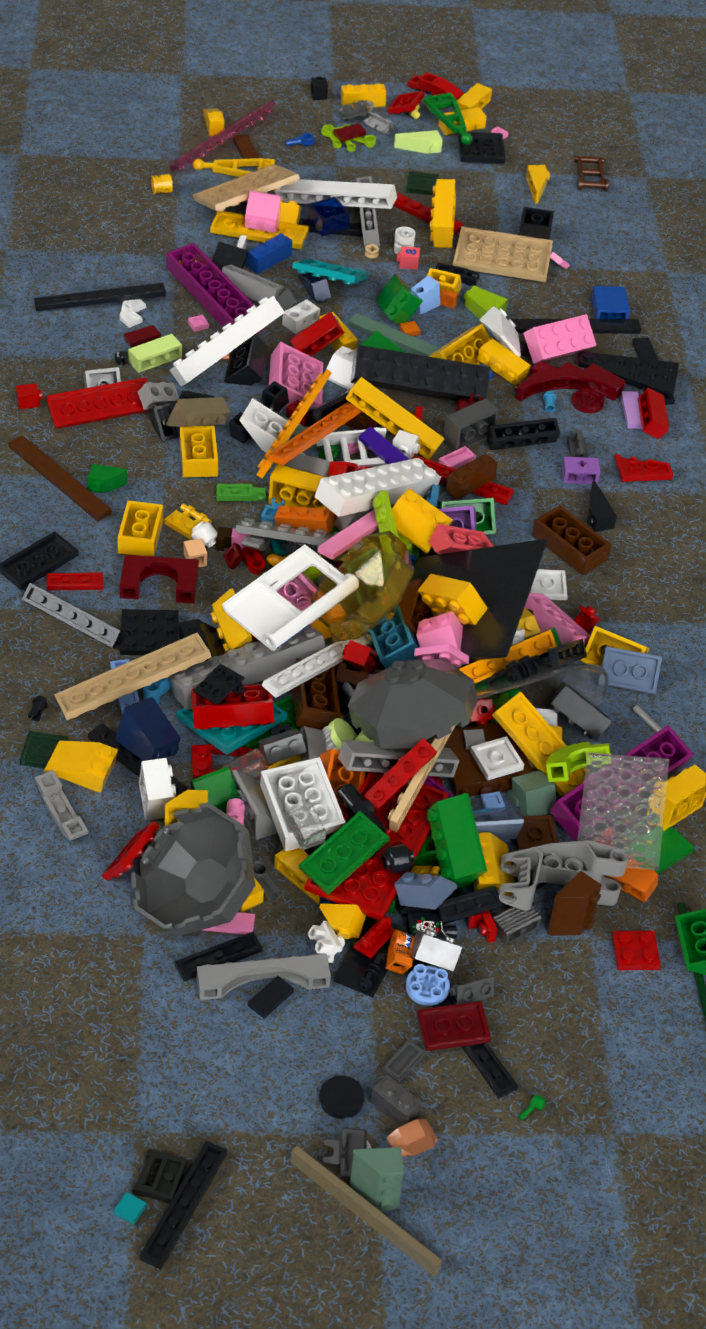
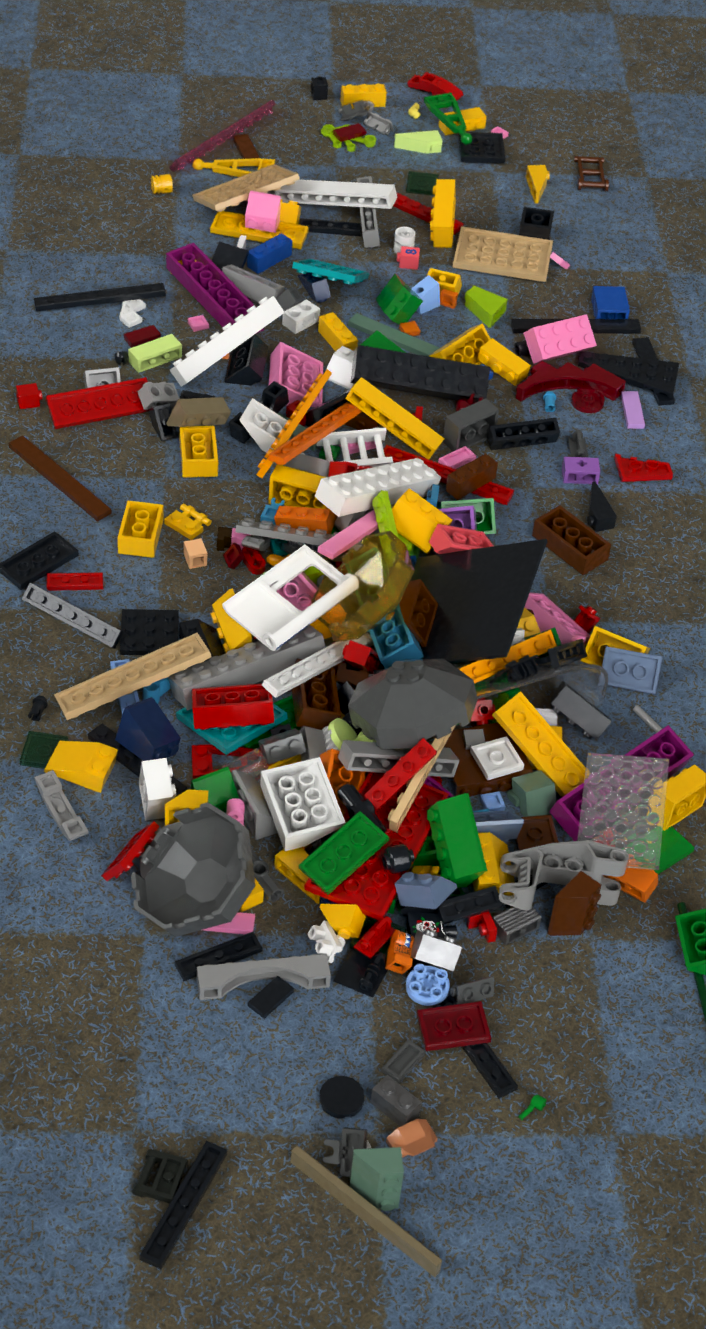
(106, 478): green slope -> none
(130, 1208): teal tile -> none
(138, 568): dark red arch -> none
(206, 532): white head -> none
(214, 121): yellow slope -> none
(220, 684): black hinge -> none
(240, 492): bright green hinge -> none
(306, 139): blue plate -> none
(306, 824): clear brick -> none
(318, 335): red brick -> none
(328, 216): clear blue brick -> none
(371, 251): tan bush -> none
(381, 446): dark purple tile -> none
(405, 102): red plate -> none
(406, 443): white brick -> none
(440, 630): bright pink slope -> none
(444, 651): bright pink plate -> none
(454, 595): yellow brick -> none
(467, 276): black hinge -> none
(476, 97): yellow brick -> none
(502, 329): white slope -> none
(551, 584): white tile -> none
(570, 758): lime arch -> none
(636, 950): red plate -> none
(653, 413): red brick -> none

